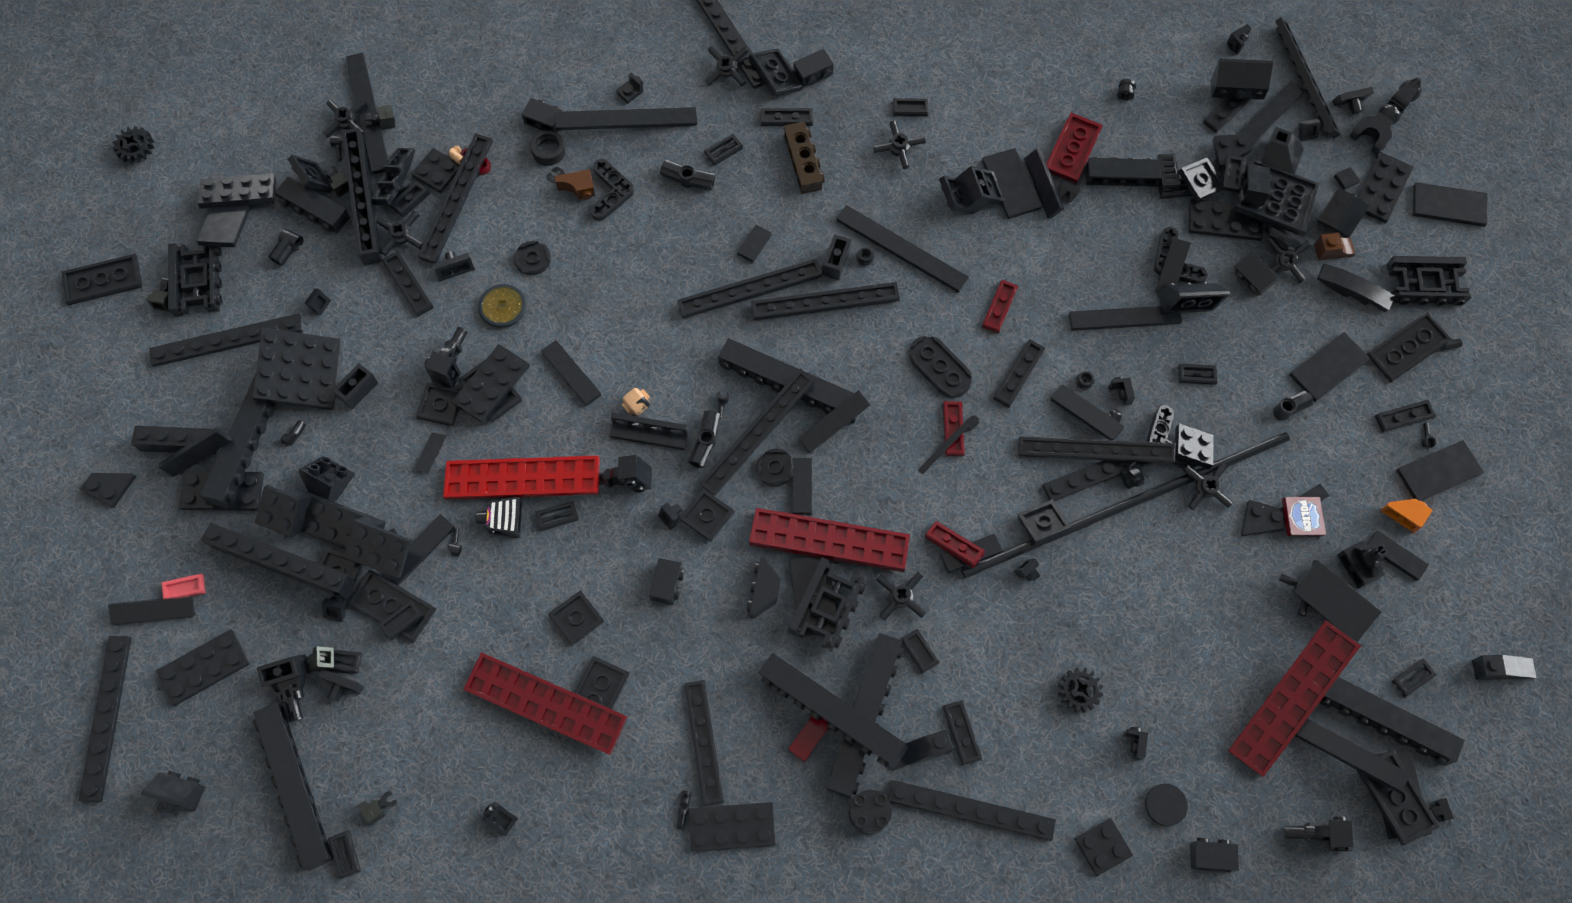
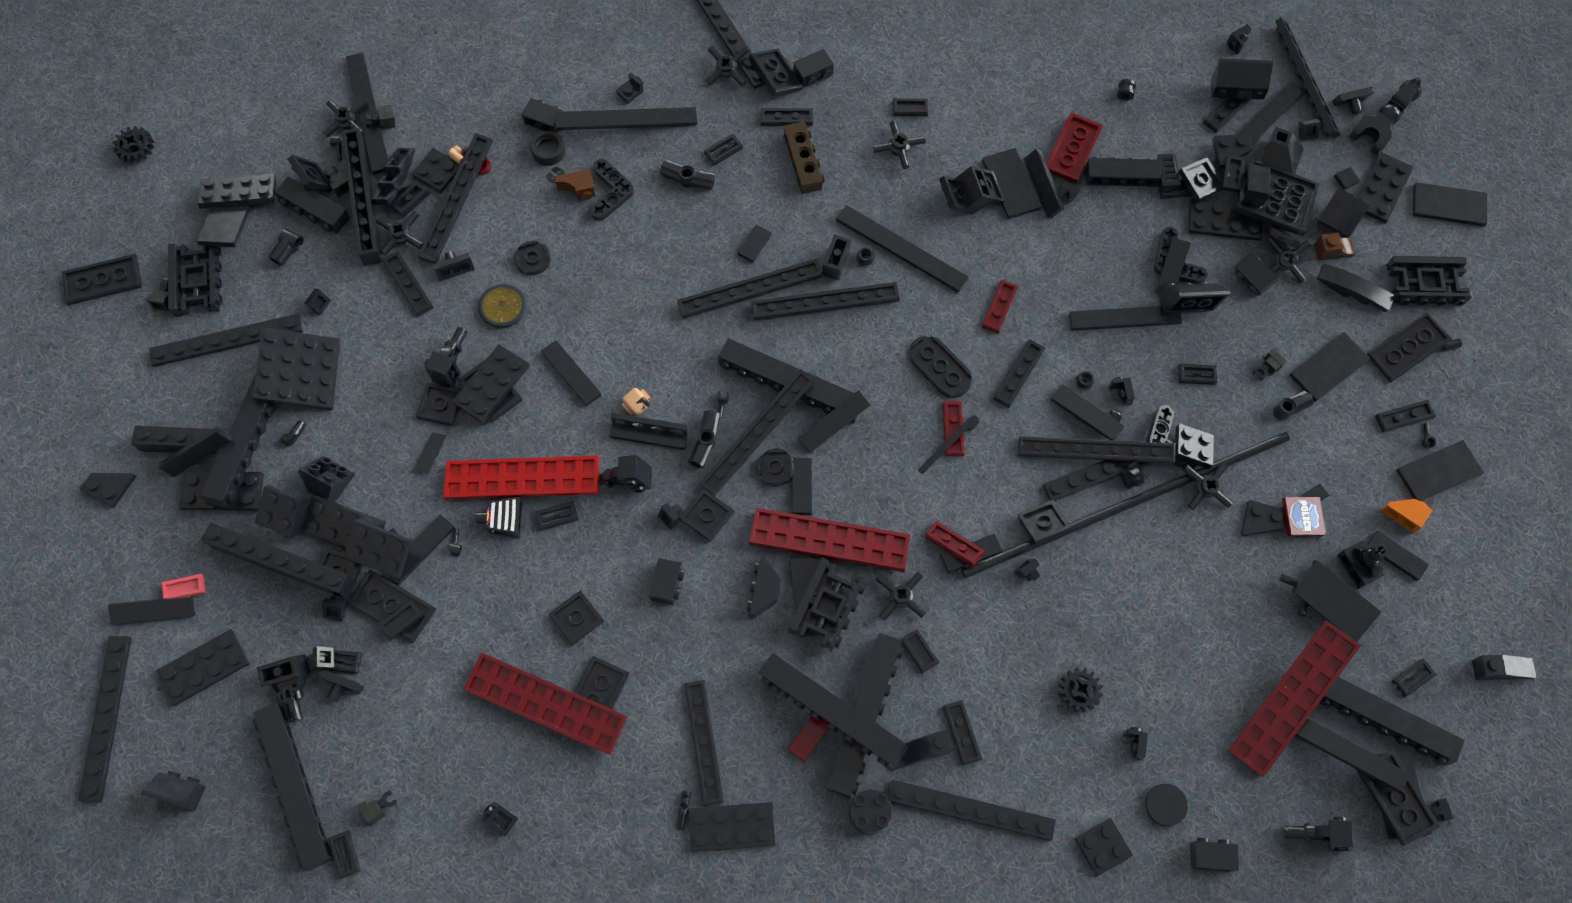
(355, 386): black brick -> none
(1273, 363): none -> pearl dark grey piece

